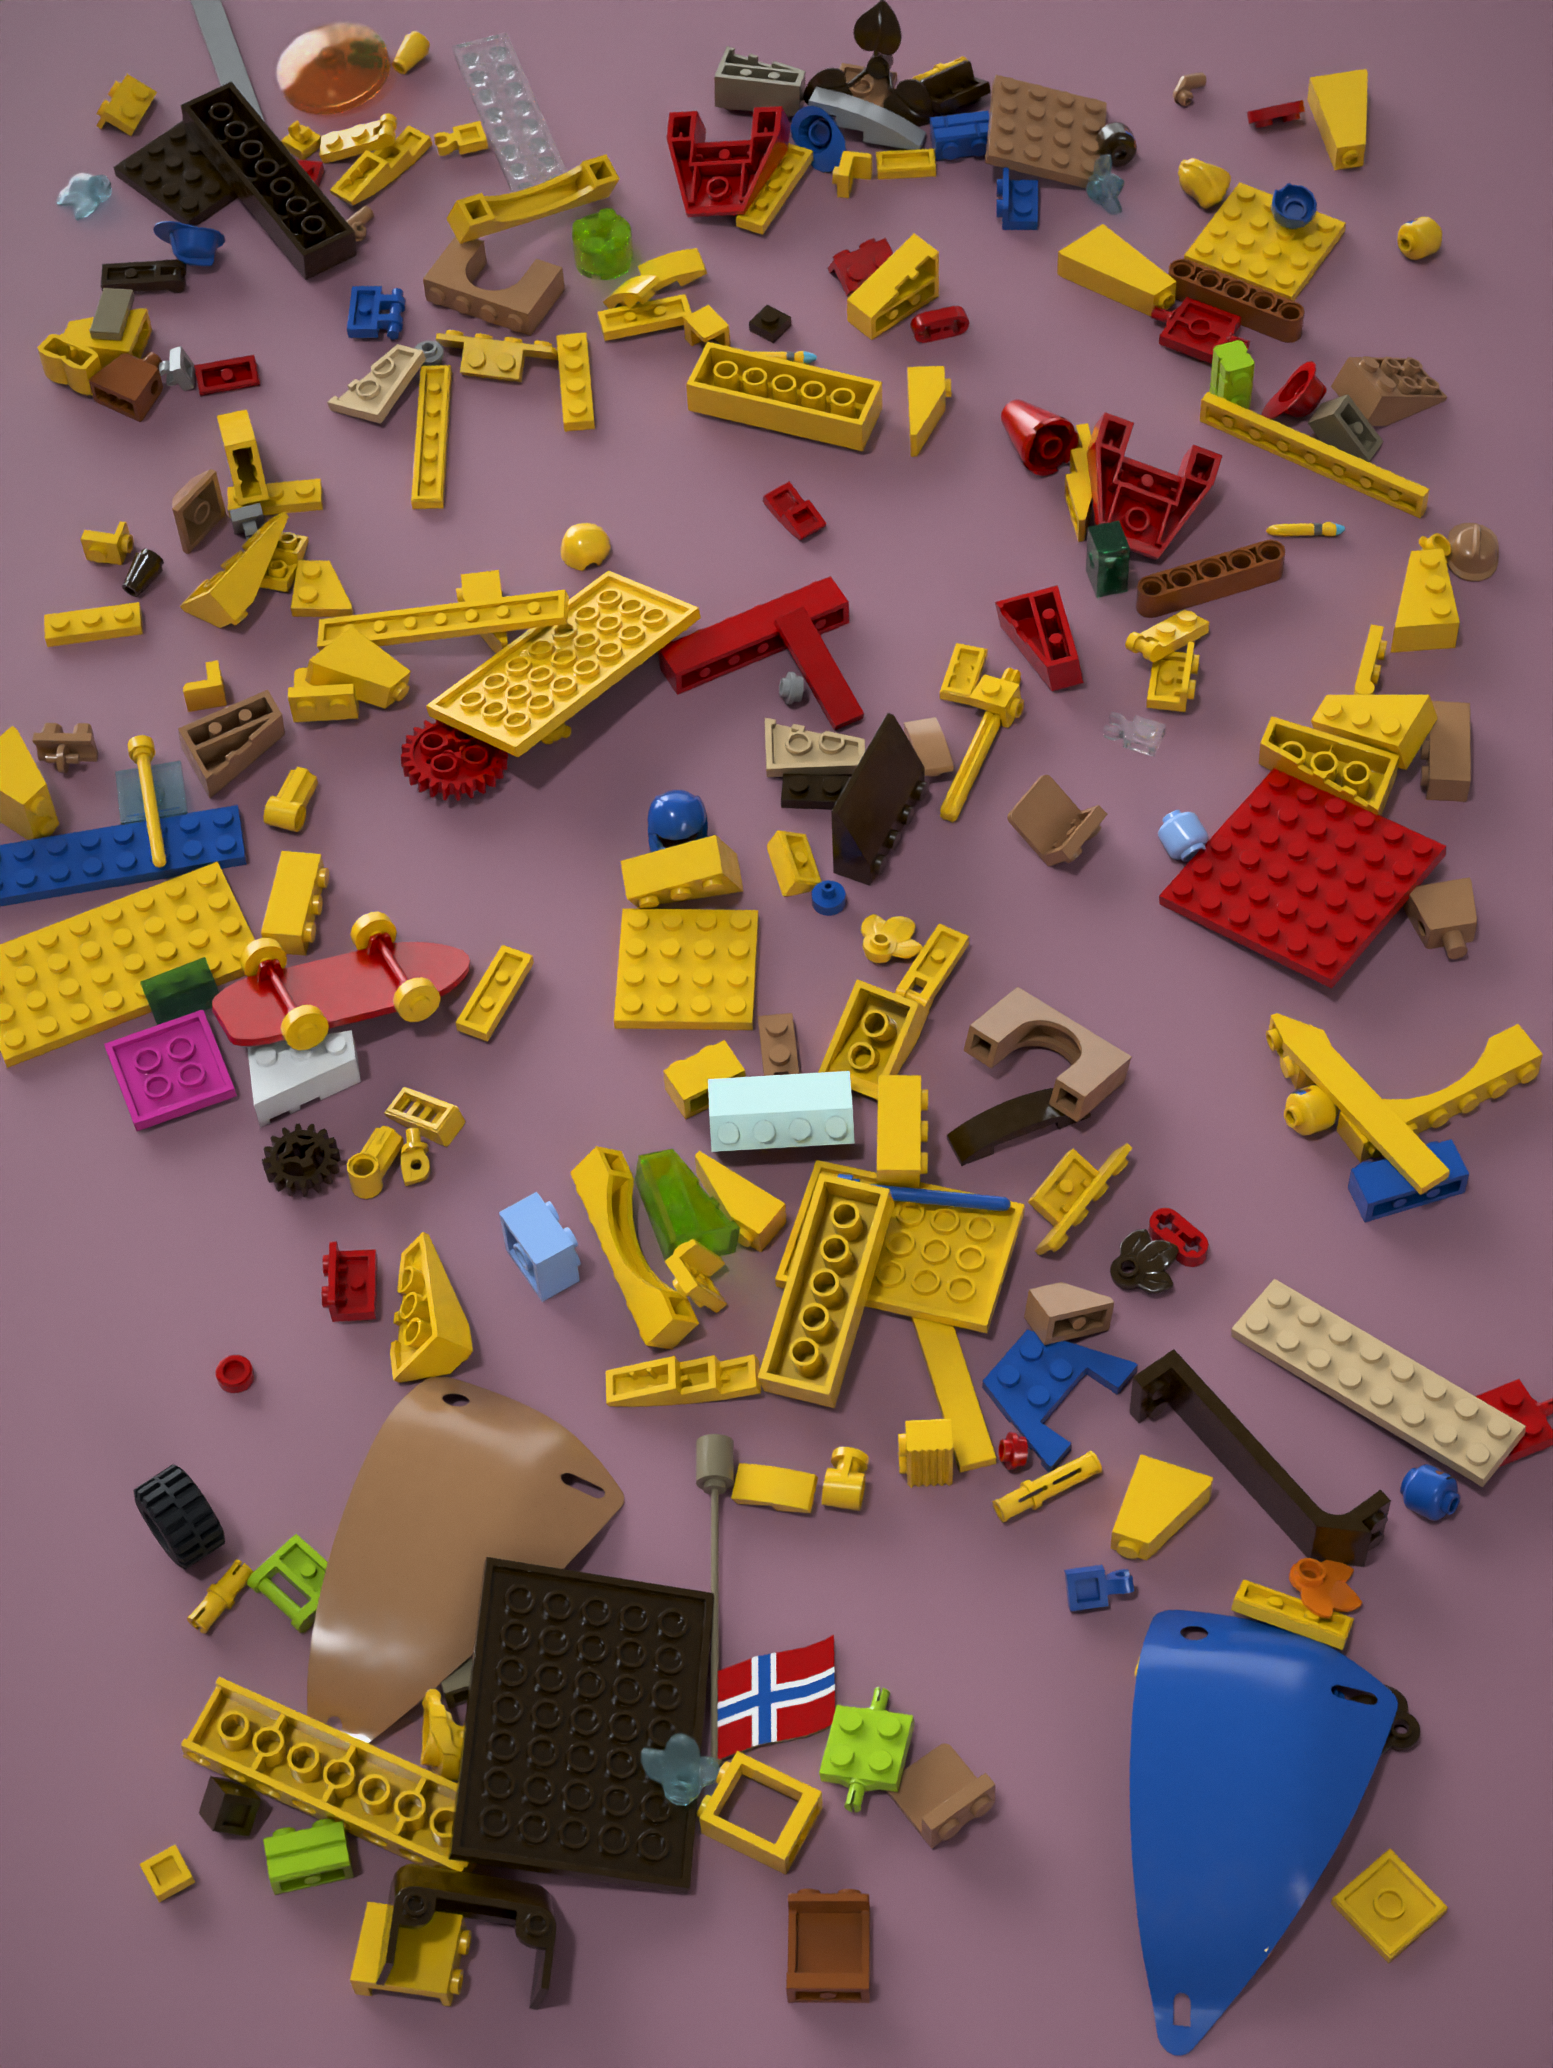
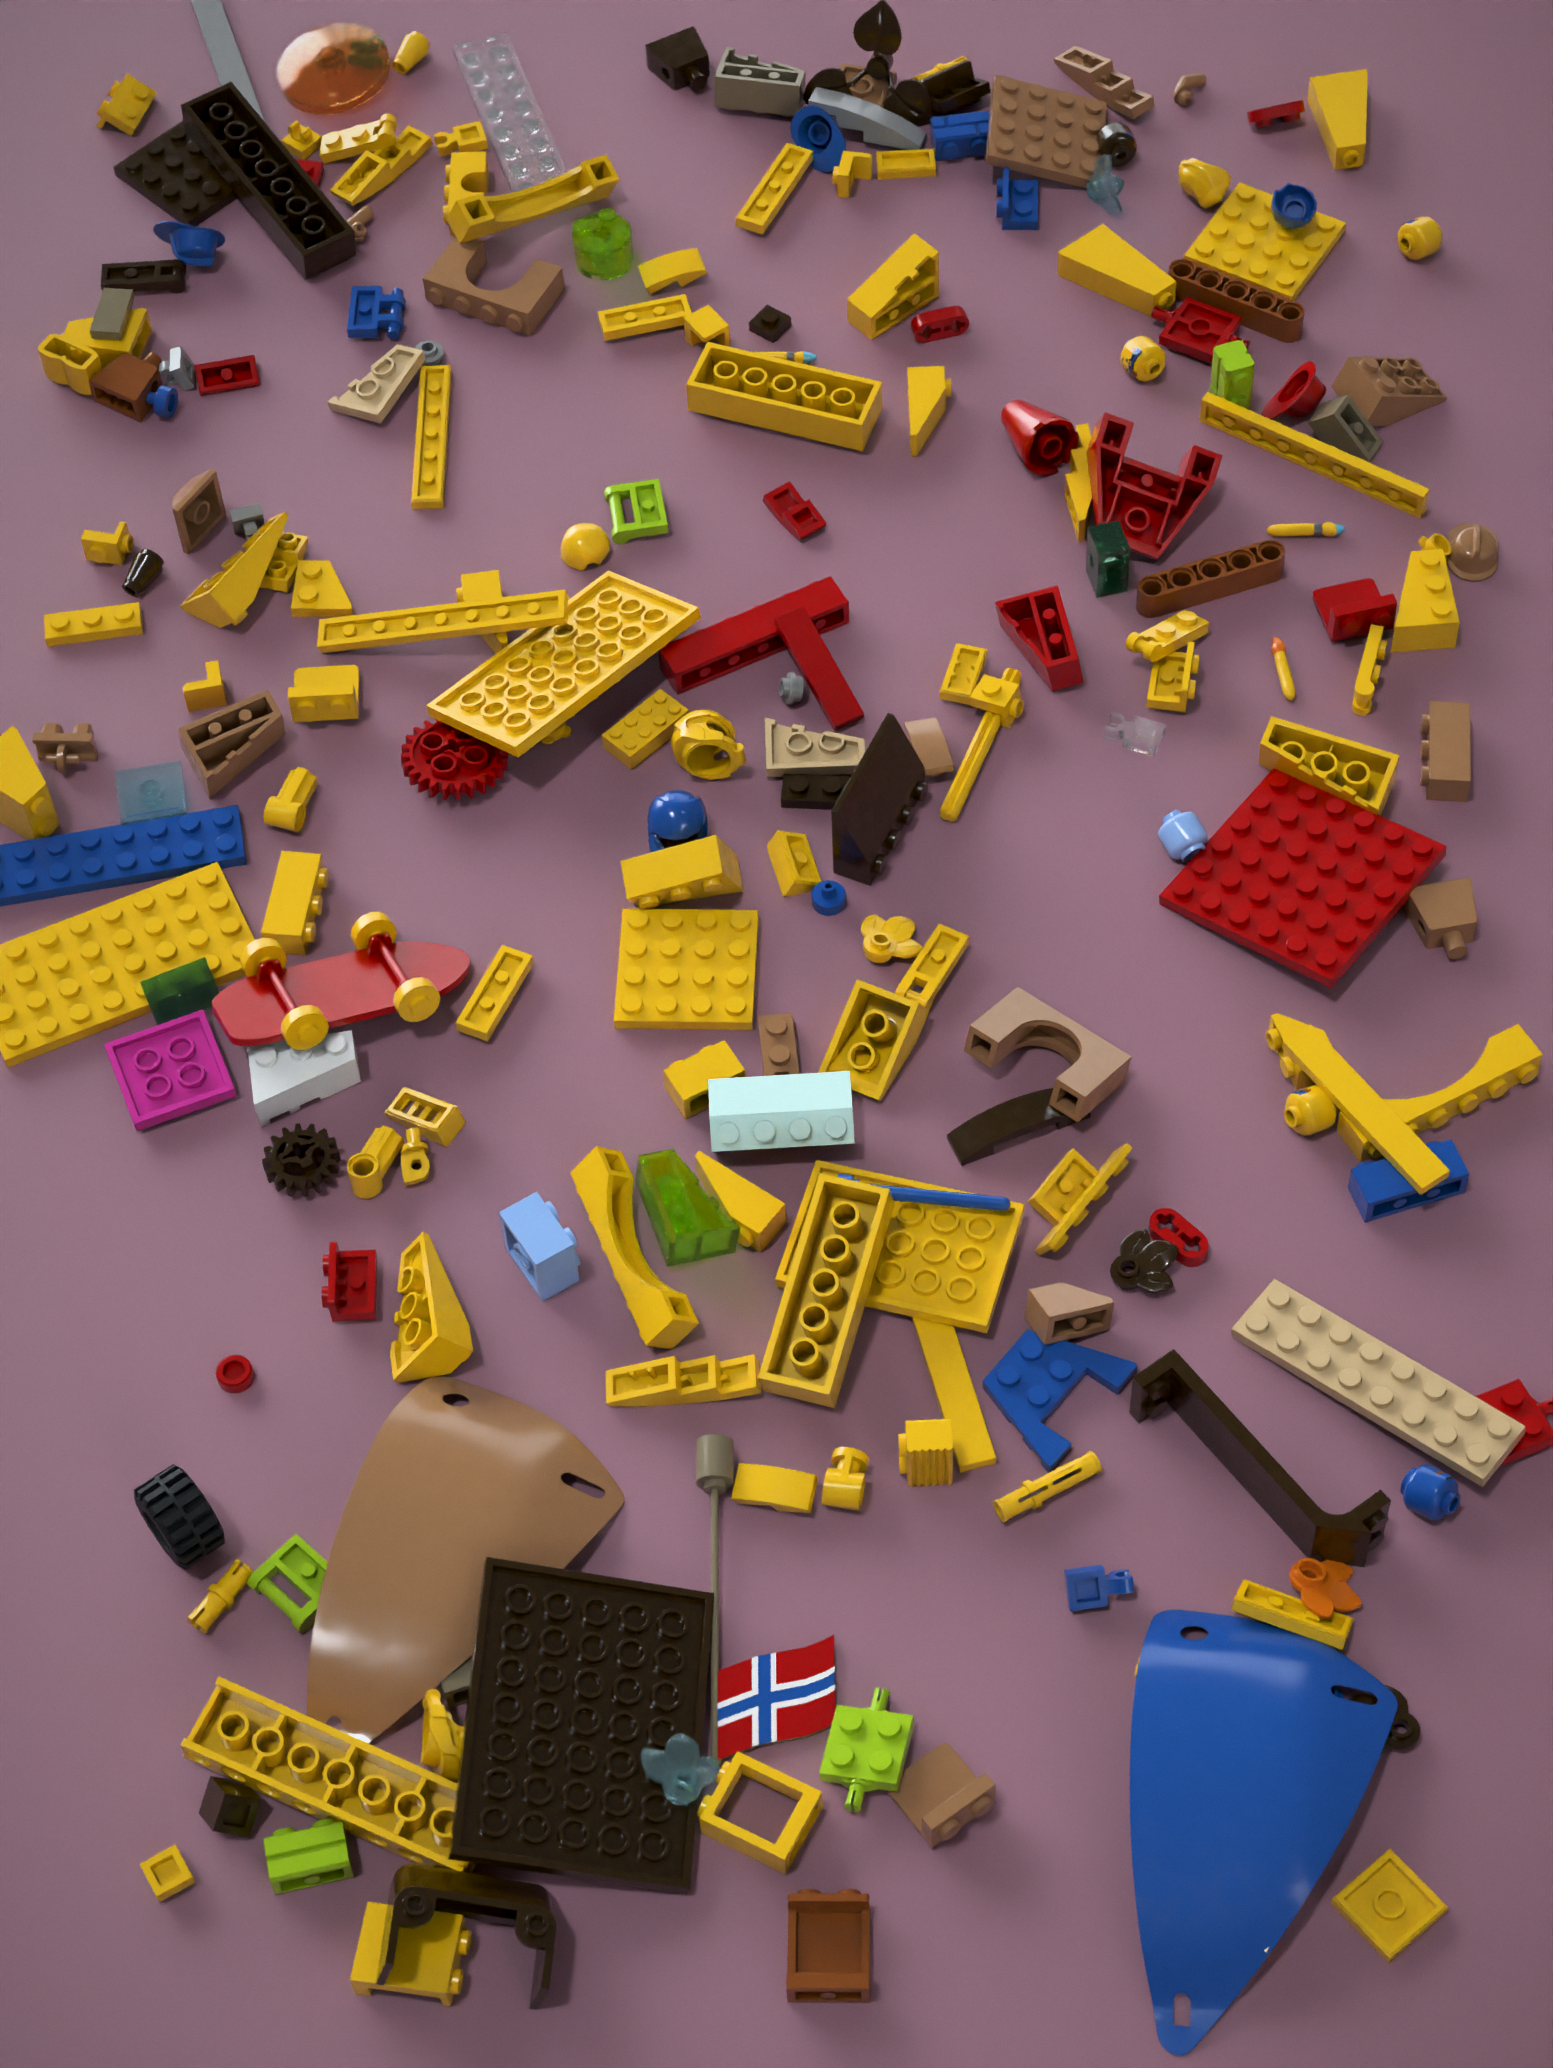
(85, 194): clear light blue plate -> none
(142, 751): yellow piece -> none
(164, 401): none -> blue tile
(243, 457): yellow slope -> none
(286, 497): yellow plate -> none
(360, 662): yellow slope -> none
(466, 177): none -> yellow arch
(495, 358): yellow bracket -> none
(575, 382): yellow plate -> none
(632, 291): yellow slope -> none
(643, 729): none -> yellow piece
(646, 507): none -> lime plate
(679, 60): none -> dark brown torso
(692, 1268): yellow bracket -> none
(702, 736): none -> yellow helmet
(725, 174): red wedge -> none
(857, 266): red bracket -> none
(901, 1130): yellow wedge -> none
(1013, 1451): red plate -> none
(1053, 822): medium nougat bracket -> none
(1100, 80): none -> medium nougat slope
(1143, 358): none -> yellow head
(1157, 1506): yellow slope -> none
(1285, 677): none -> yellow piece
(1352, 608): none -> red bracket
(1380, 721): yellow wedge -> none

